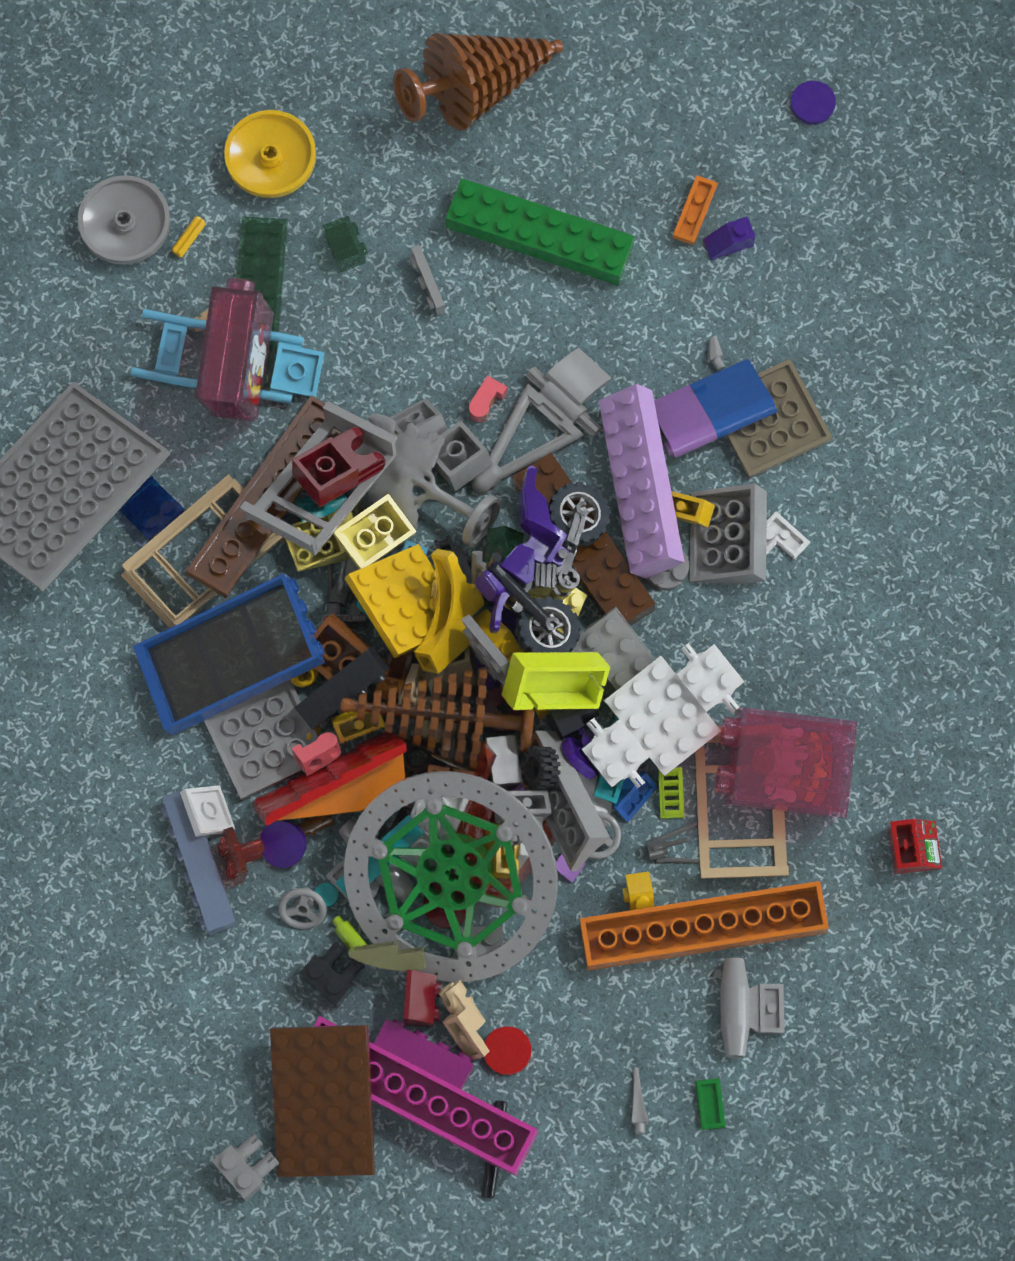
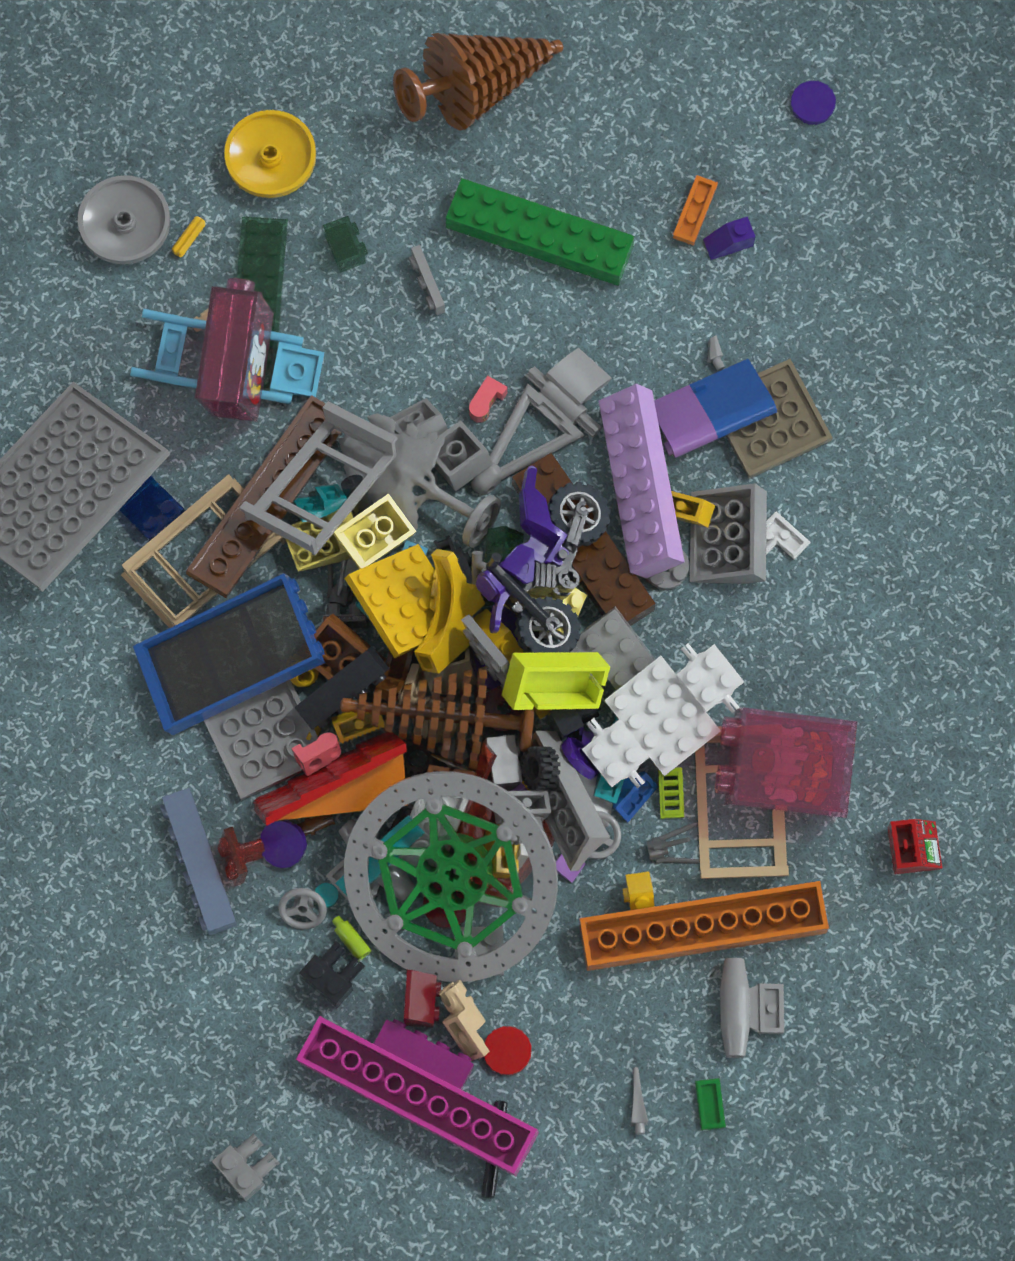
(207, 810): white tile -> none
(322, 1100): reddish brown plate -> none
(334, 466): dark red brick -> none
(389, 956): olive slope -> none

